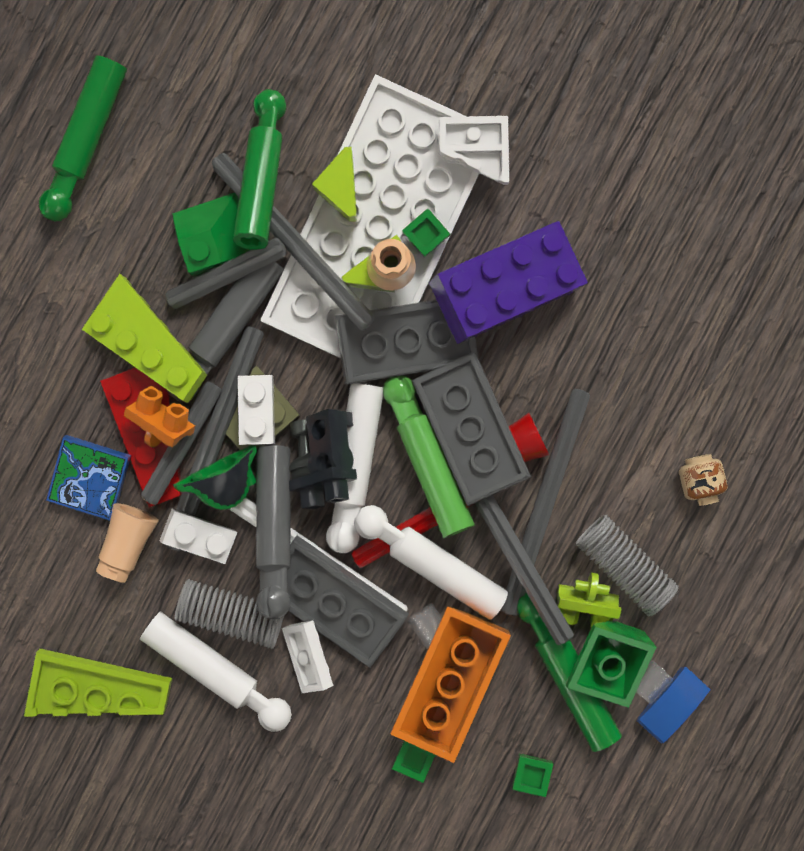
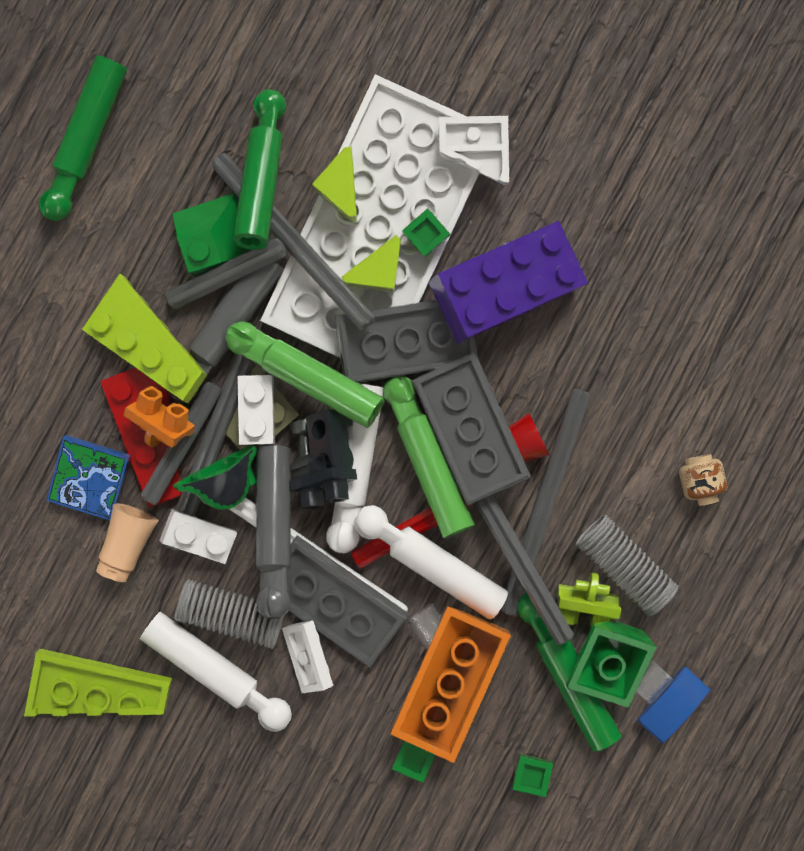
(305, 373): none -> bright green piece
(395, 277): light nougat plant -> none

